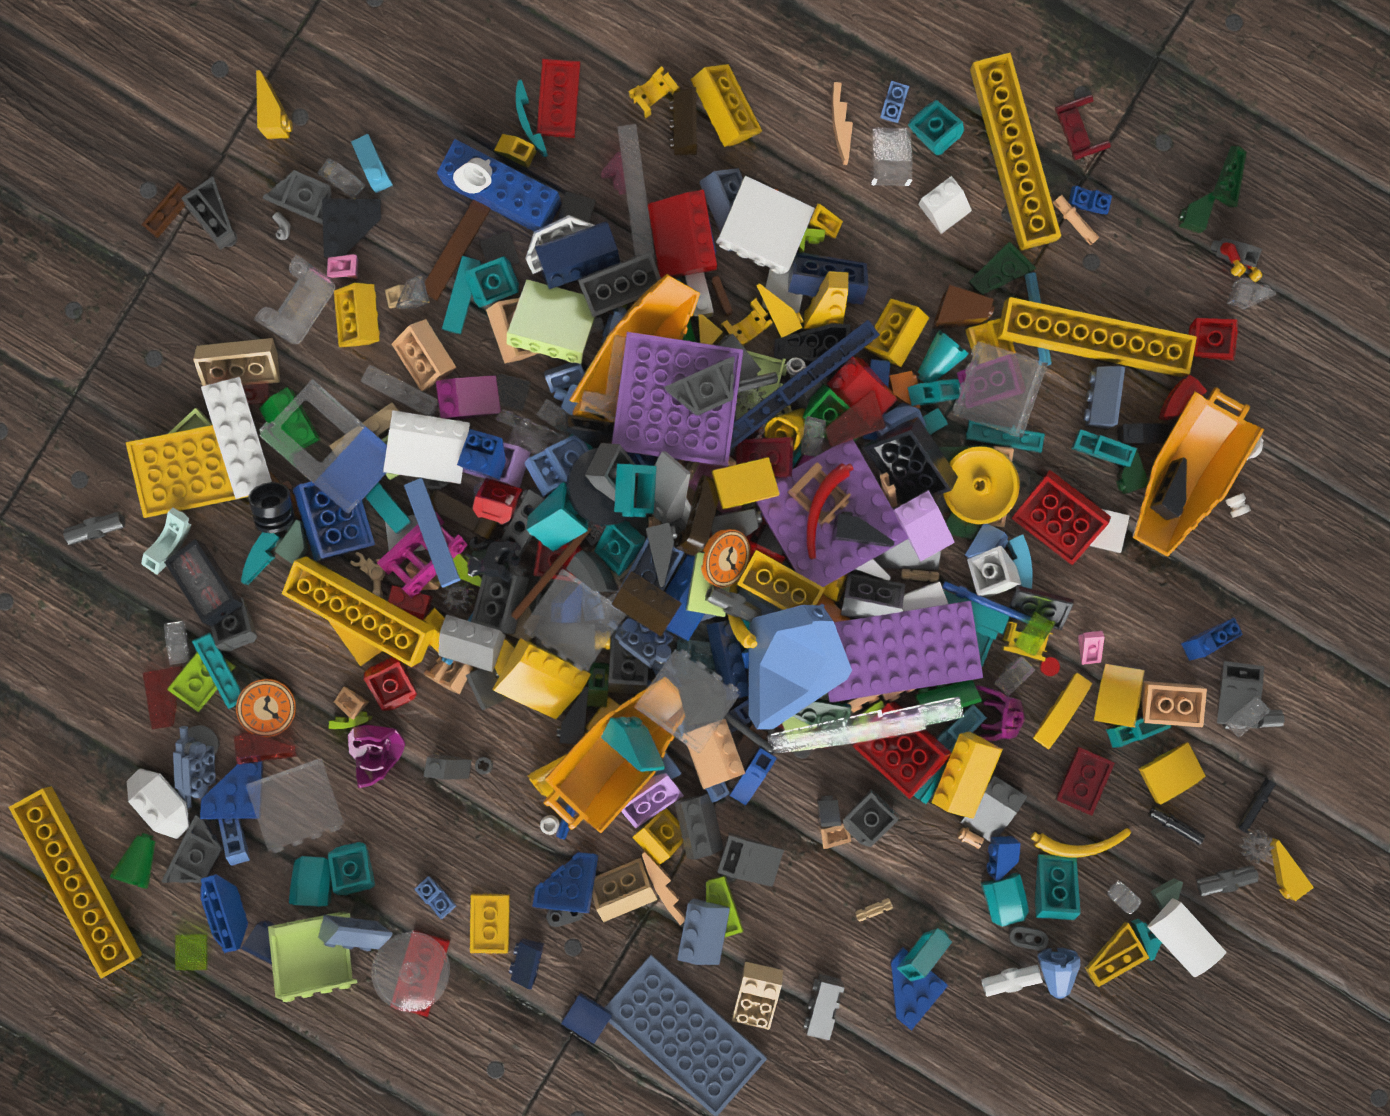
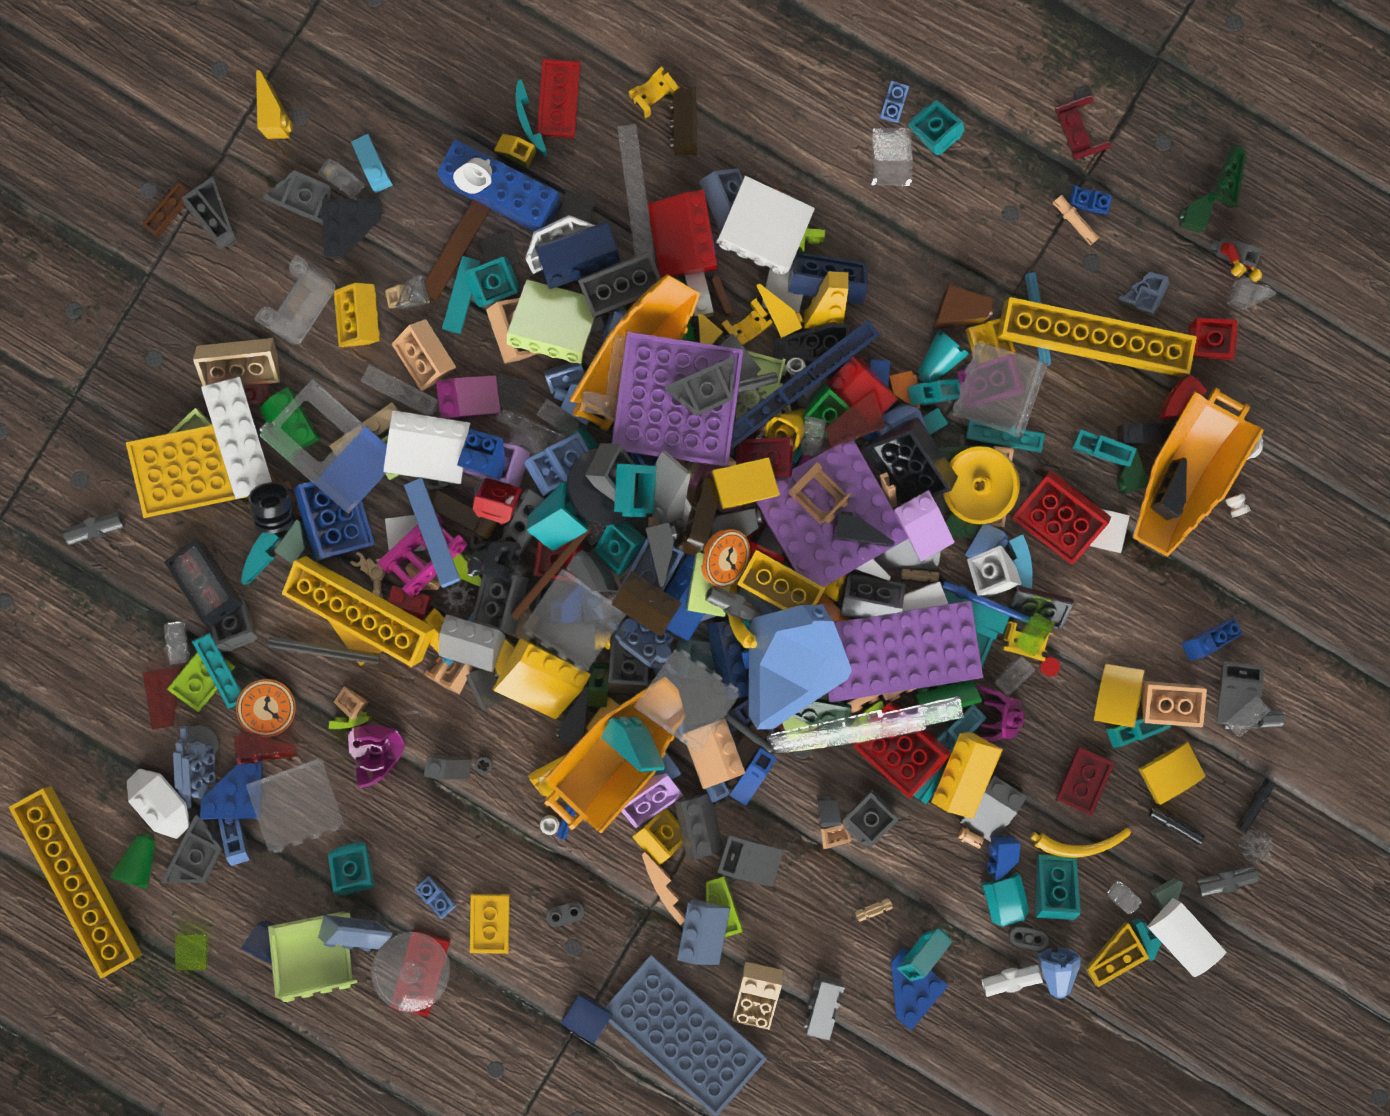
(168, 542): light aqua arch -> none
(224, 912): blue wedge -> none
(284, 226): light grey arm -> none
(311, 882): teal slope -> none
(324, 650): none -> dark grey axle
(343, 266): bright pink slope -> none
(388, 508): teal slope -> none
(390, 684): red slope -> none
(527, 962): dark blue slope -> none
(569, 886): blue plate -> none
(590, 430): black slope -> none
(615, 169): clear pink slope -> none
(622, 890): tan slope -> none
(725, 104): yellow slope -> none
(825, 220): yellow slope -> none
(835, 477): red animal -> none
(841, 128): light nougat slope -> none
(898, 331): yellow slope -> none
(945, 205): white slope -> none
(1001, 269): dark green wing -> none
(1015, 151): yellow brick -> none
(1062, 711): yellow slope -> none
(1091, 647): bright pink slope -> none
(1104, 396): sand blue slope -> none
(1146, 294): none -> sand blue slope
(1288, 874): yellow slope -> none

